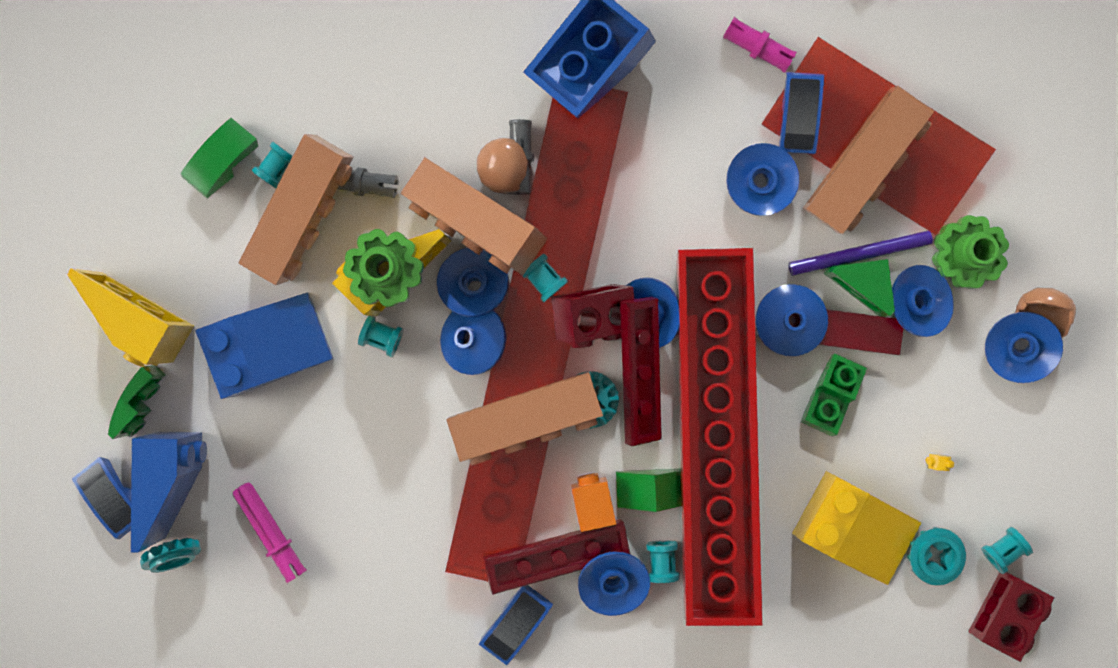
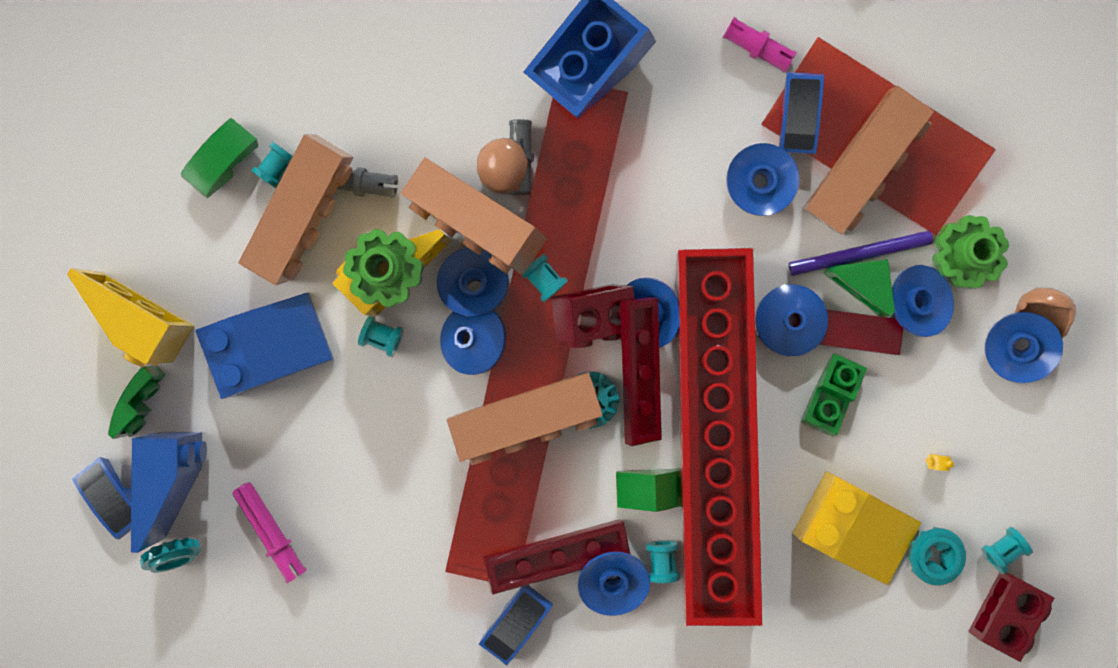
(593, 502): orange brick -> none

